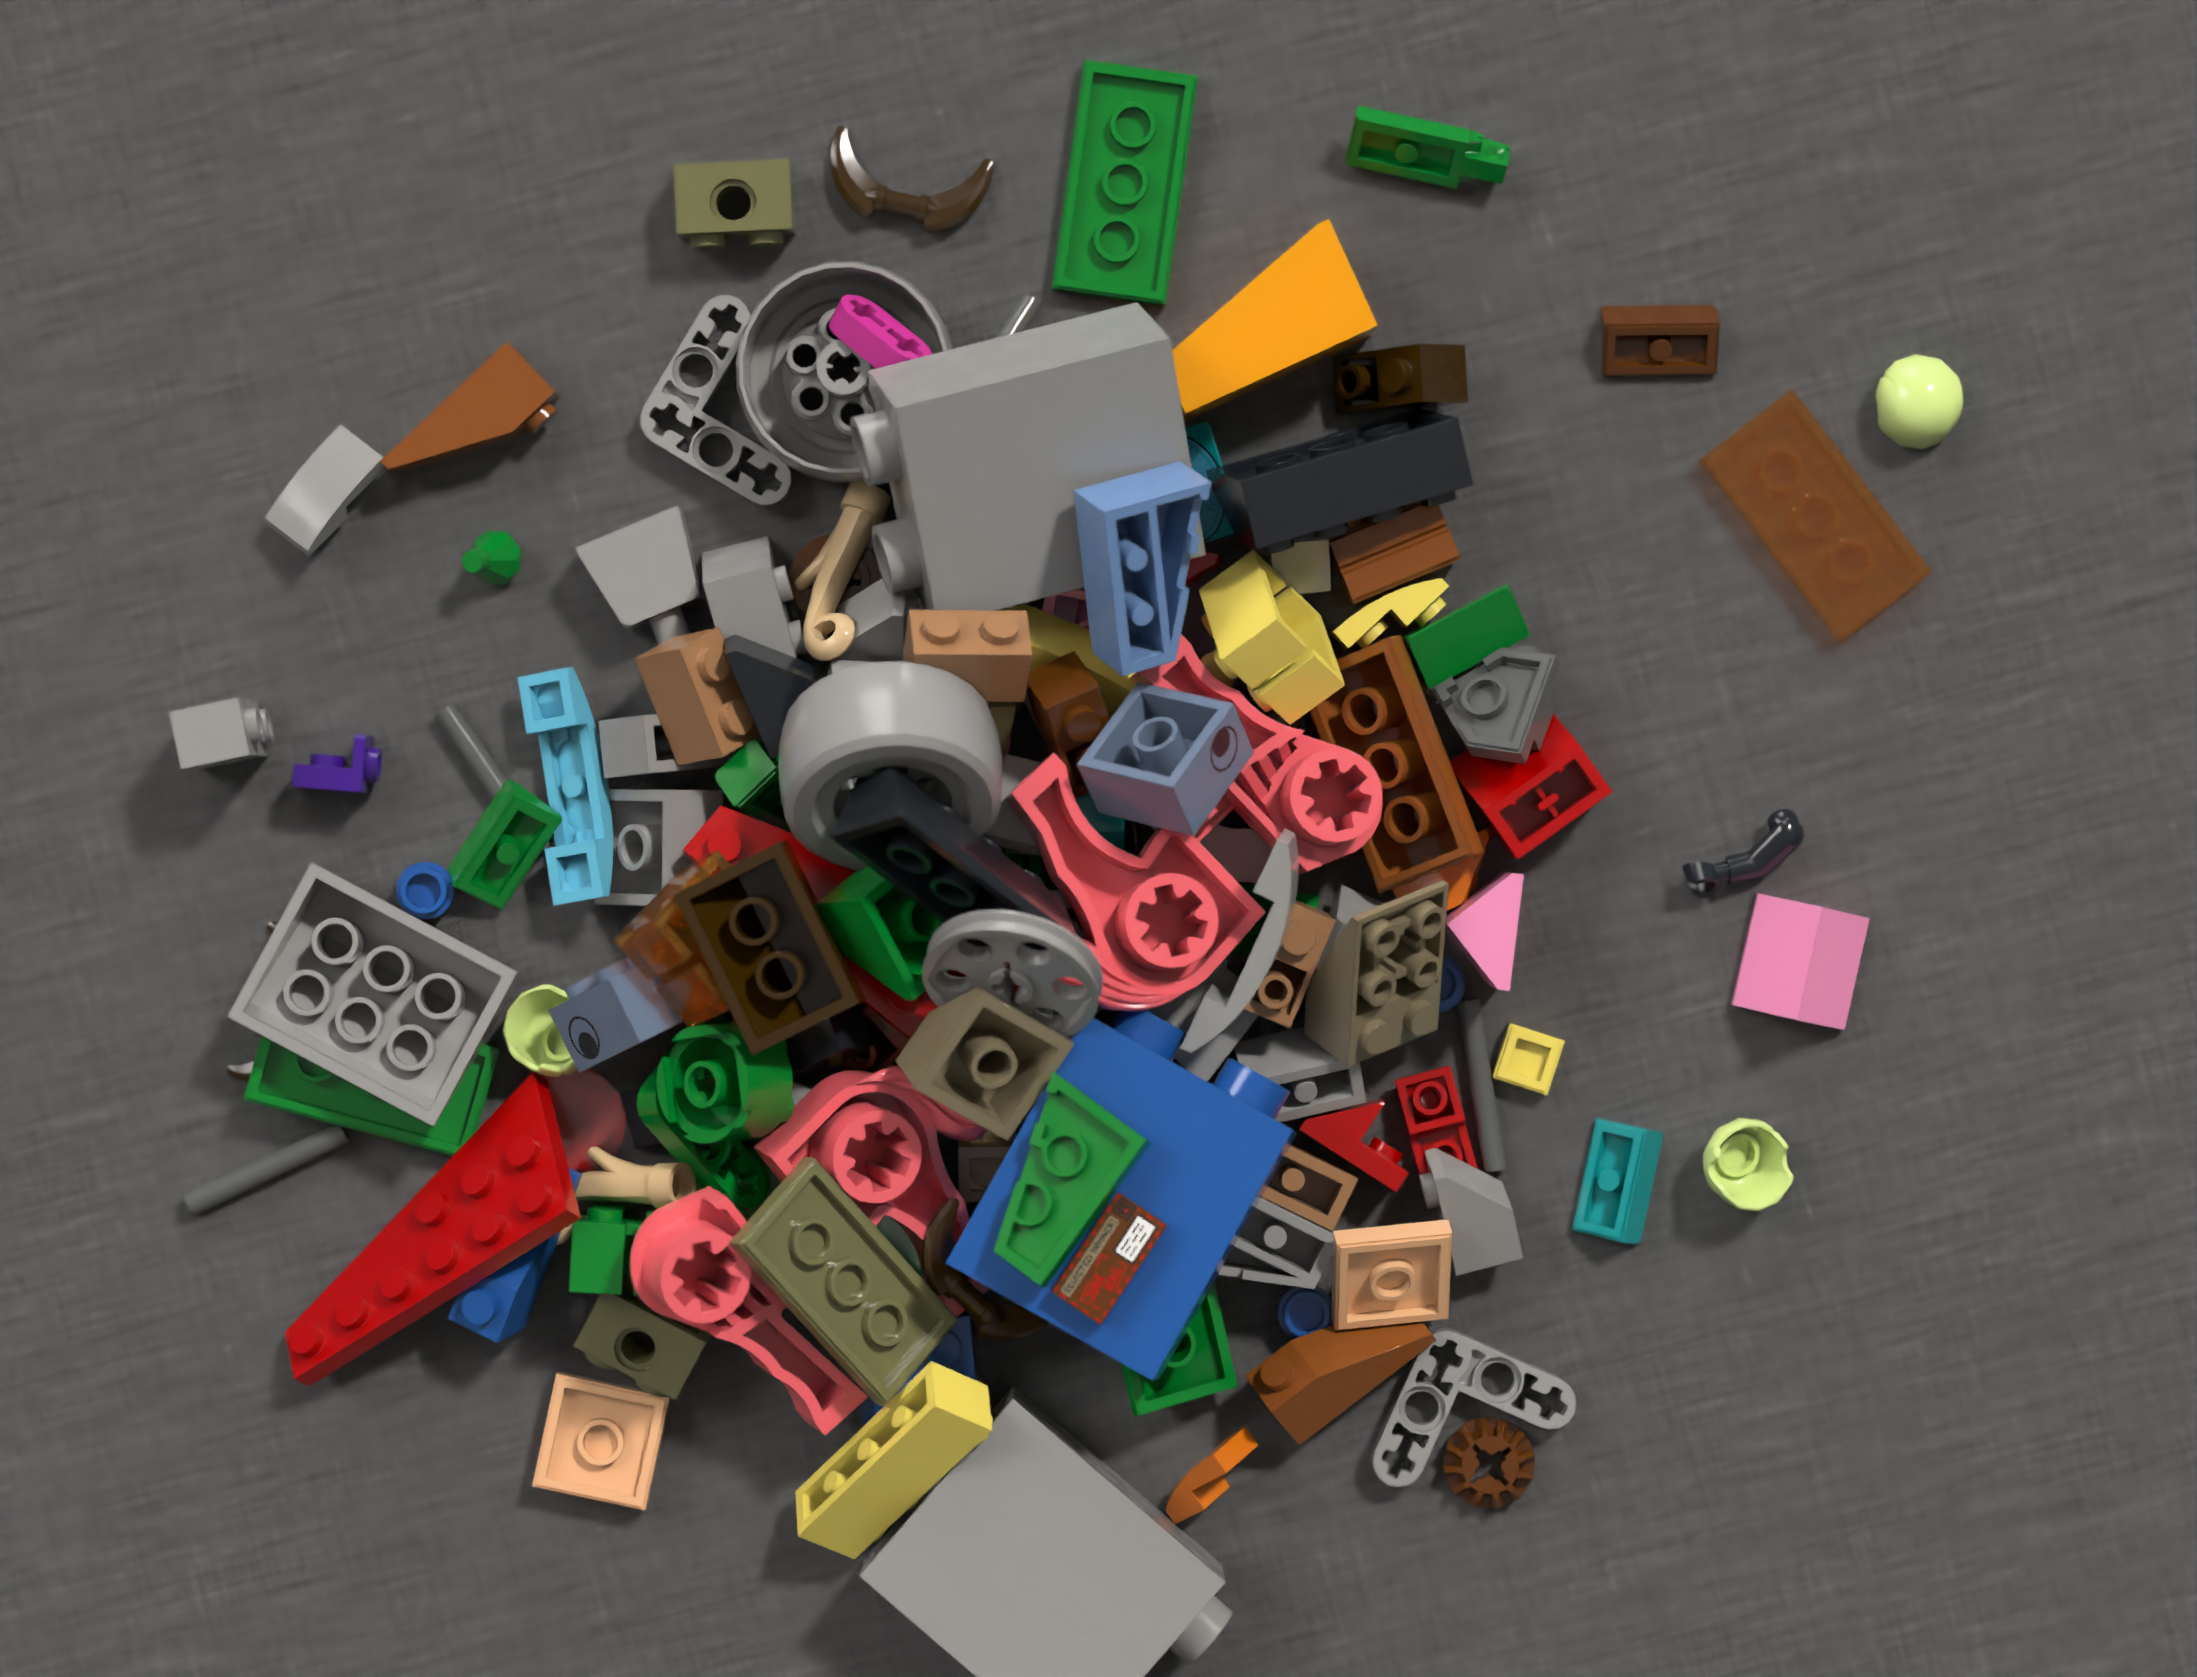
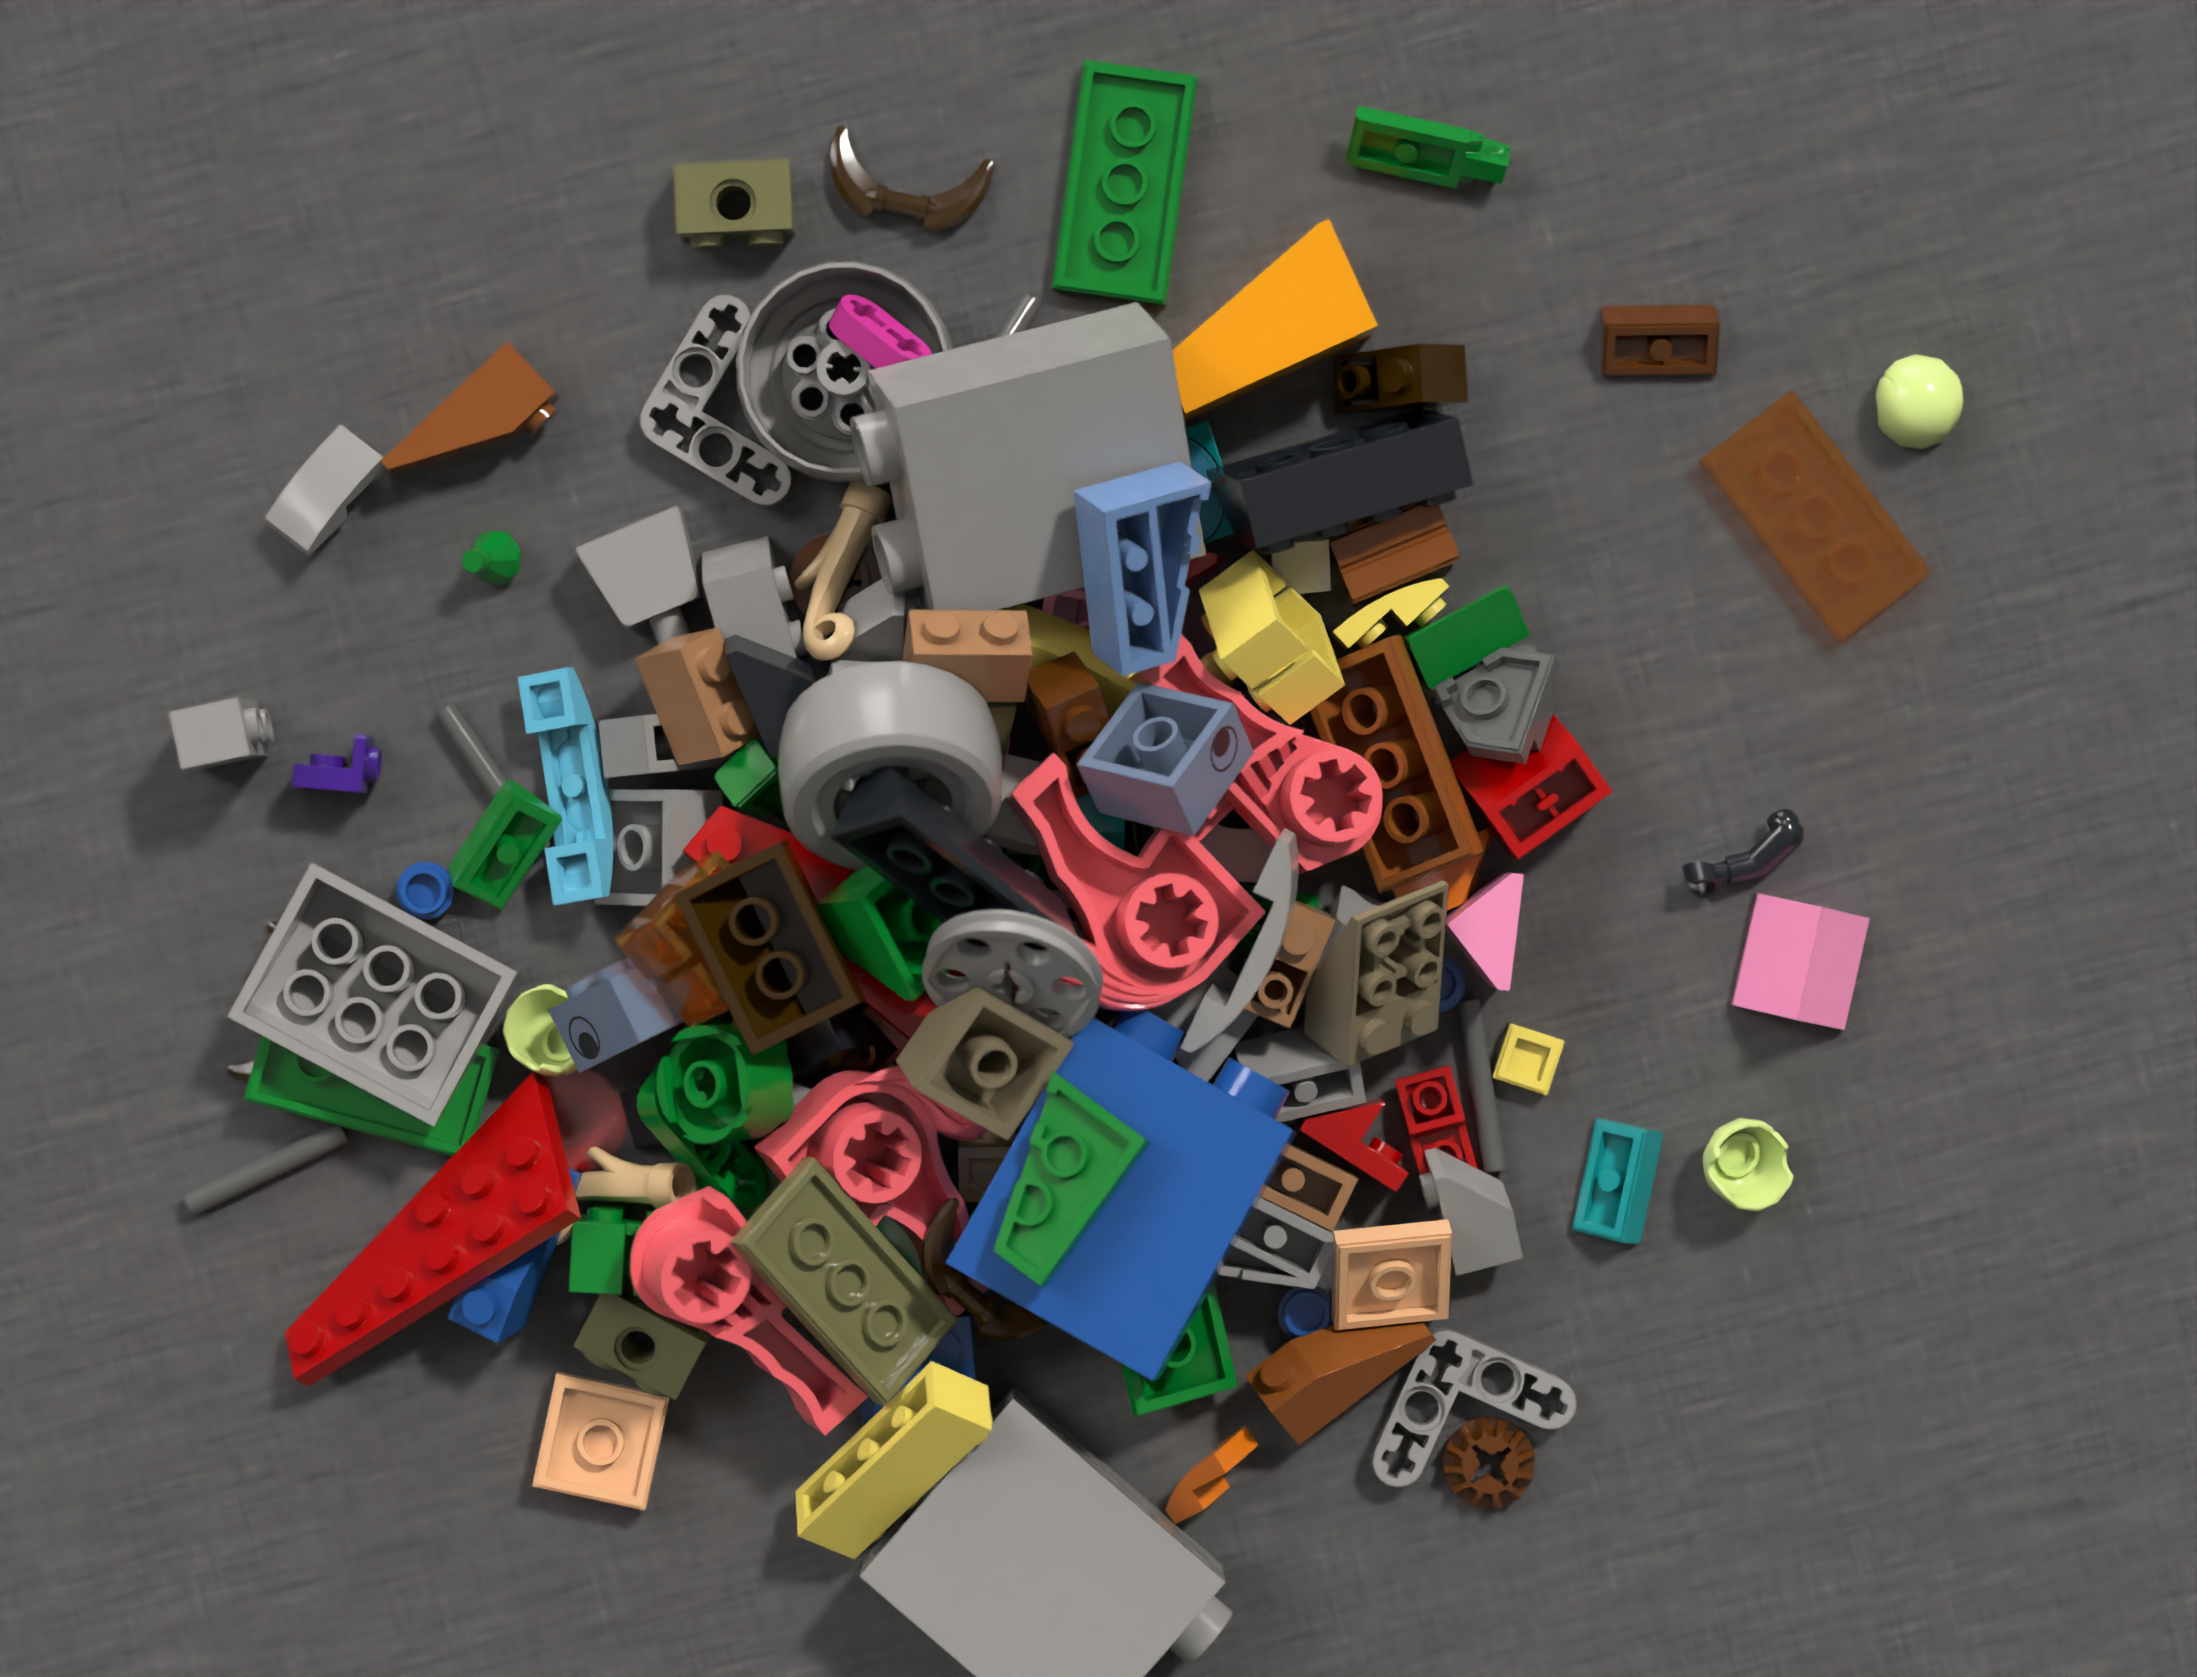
(1109, 1258): tile -> none

